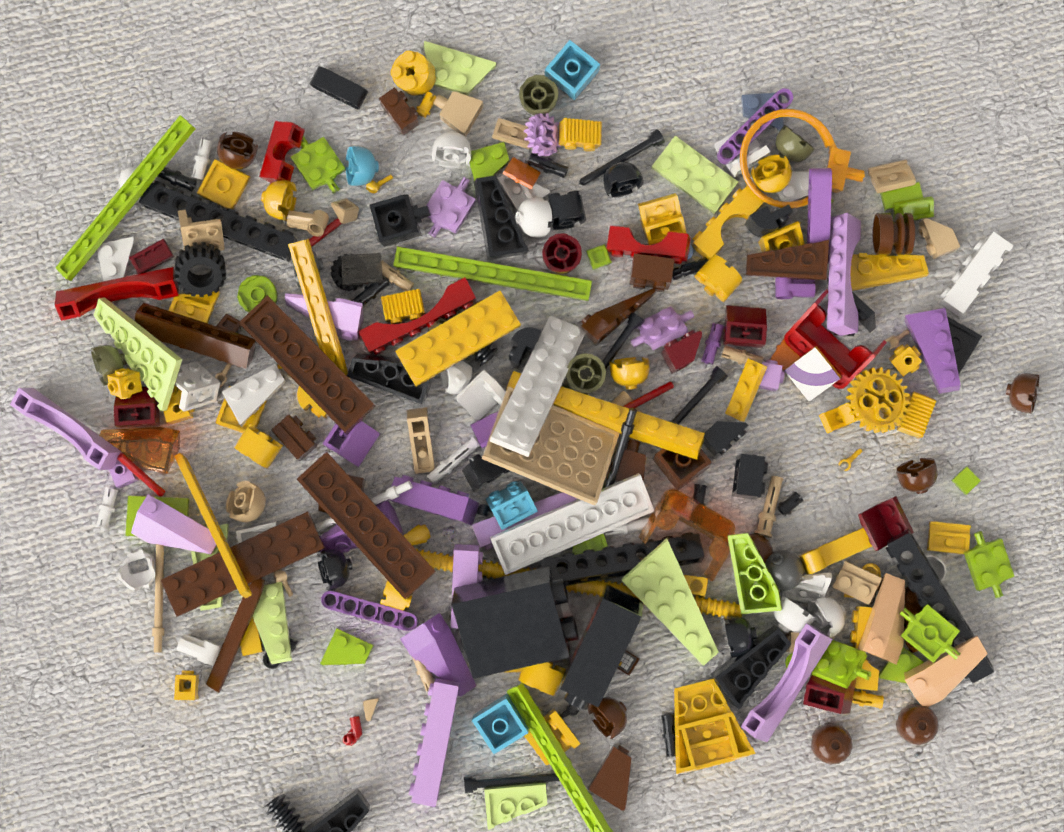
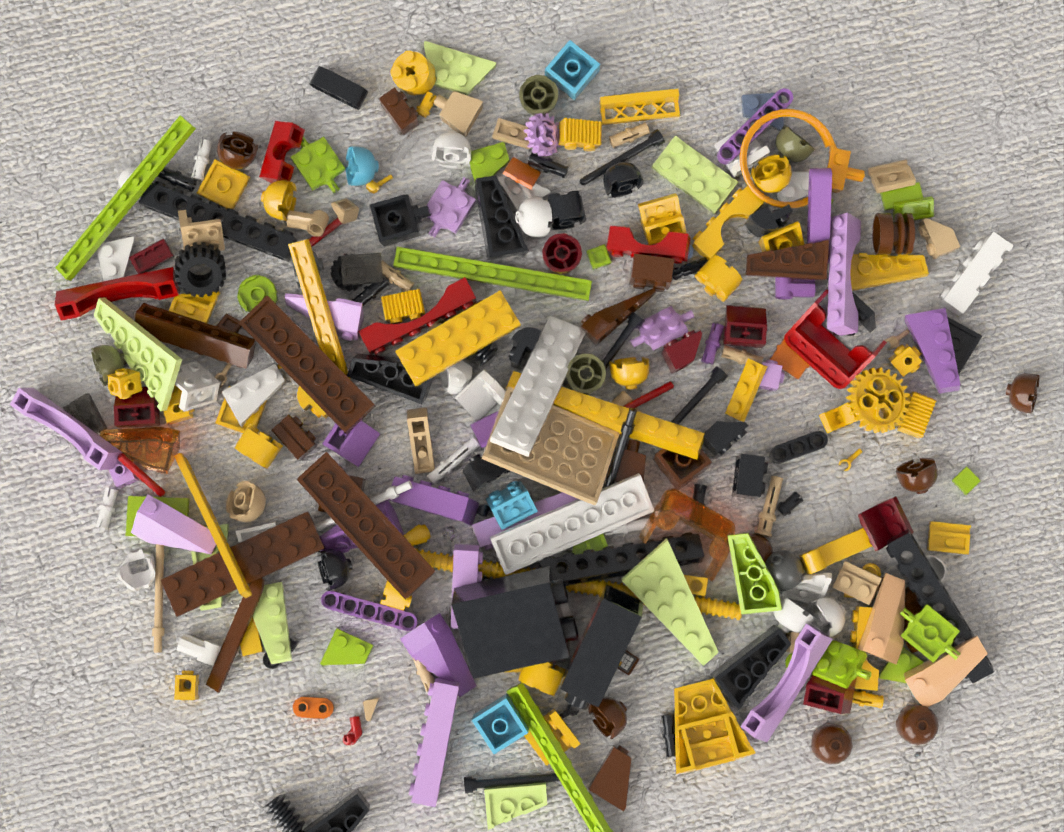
(87, 413): none -> clear smoke plate
(281, 576): tan hand -> none
(313, 707): none -> orange plate
(629, 135): none -> tan pin
(639, 99): none -> yellow fence
(739, 635): black cylinder -> none
(807, 443): none -> black beam
(812, 373): tile -> none
(989, 564): lime plate -> none

